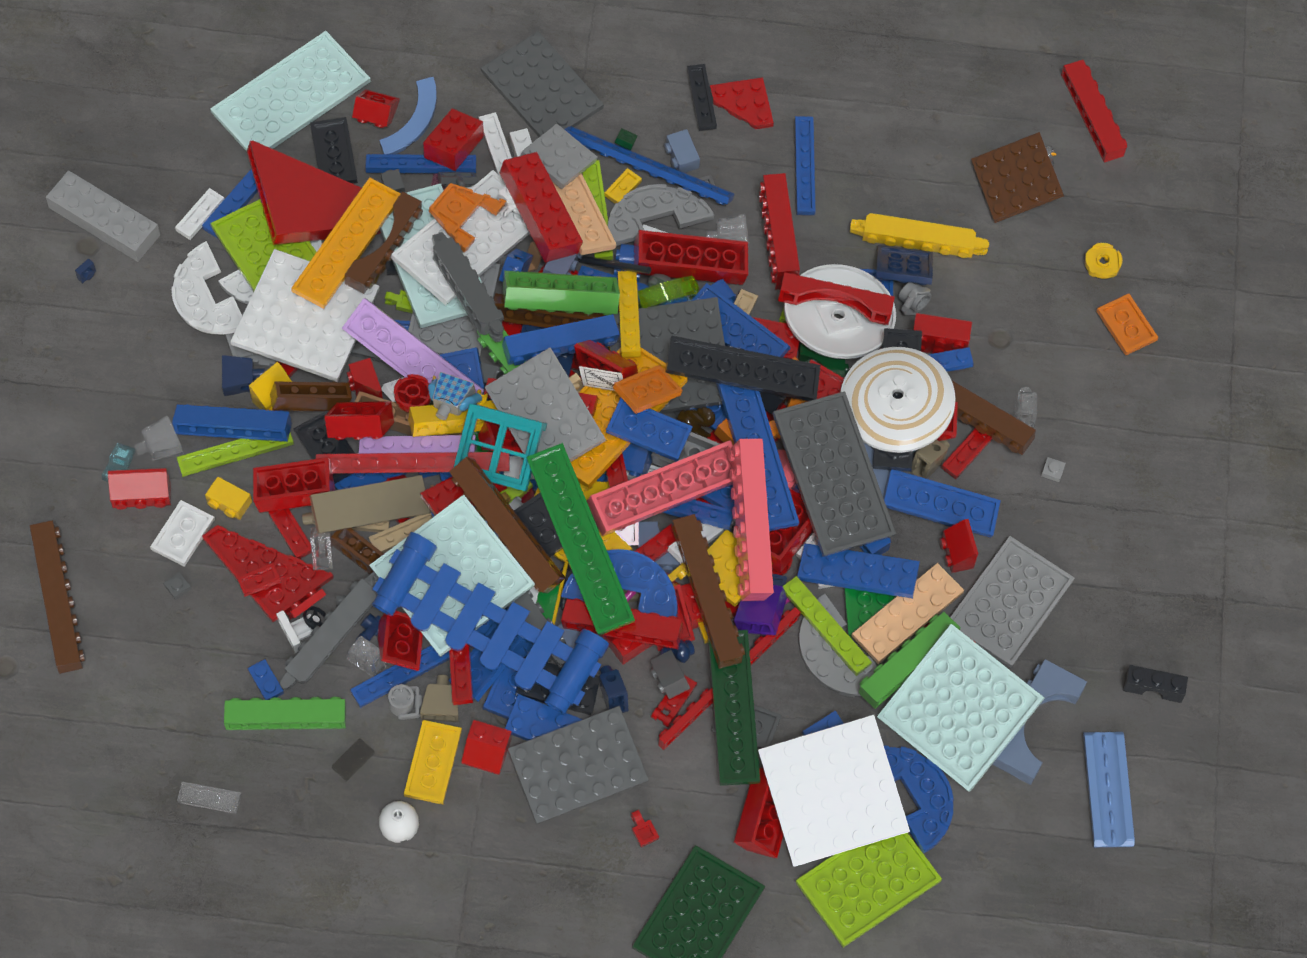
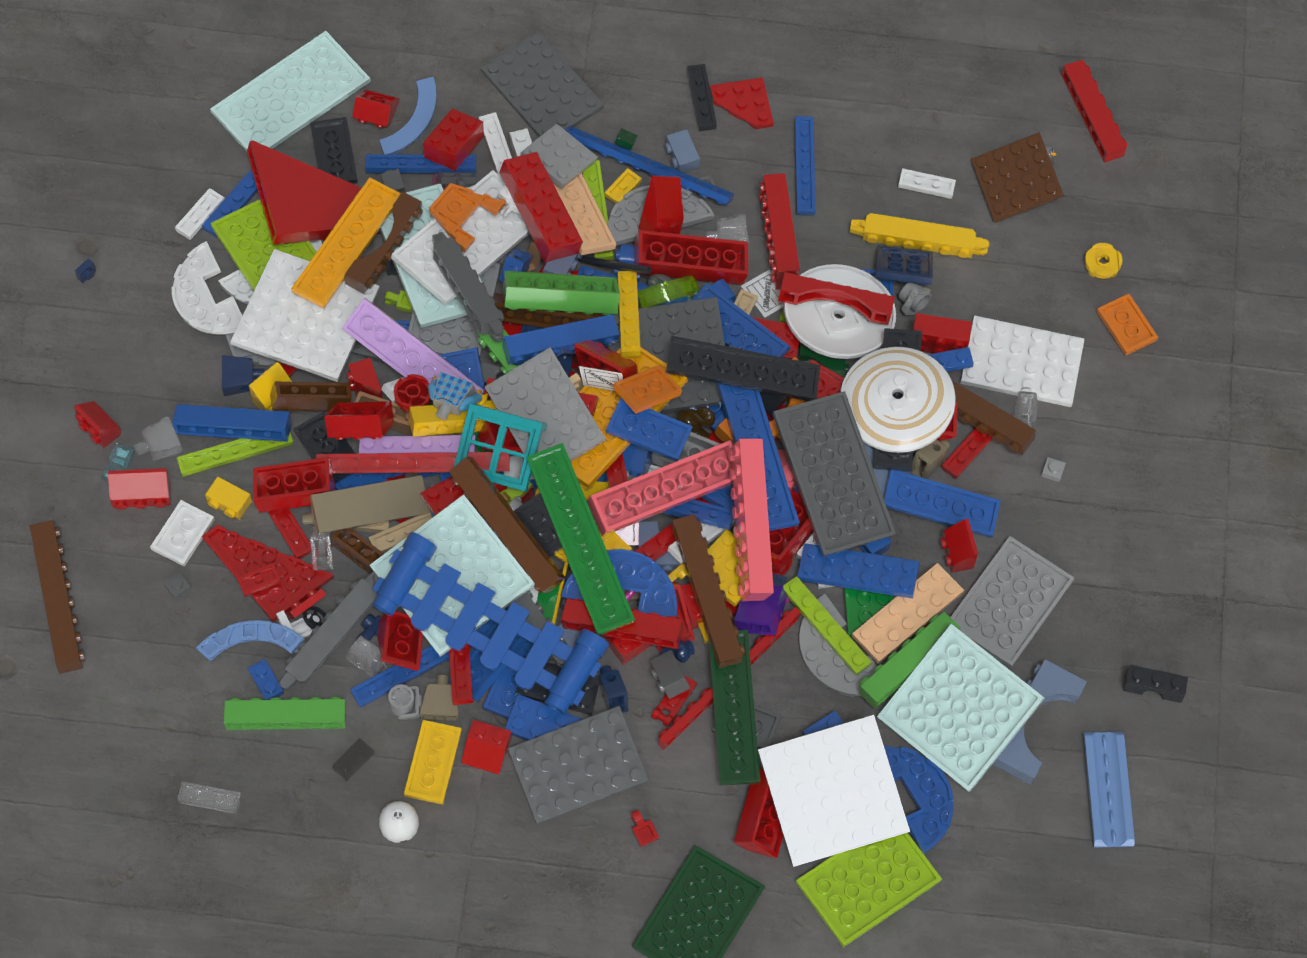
(96, 423): none -> red slope
(103, 216): light grey brick -> none
(249, 631): none -> medium blue tile
(663, 206): none -> red slope
(767, 295): none -> white sticker
(926, 183): none -> white plate
(1022, 356): none -> white plate

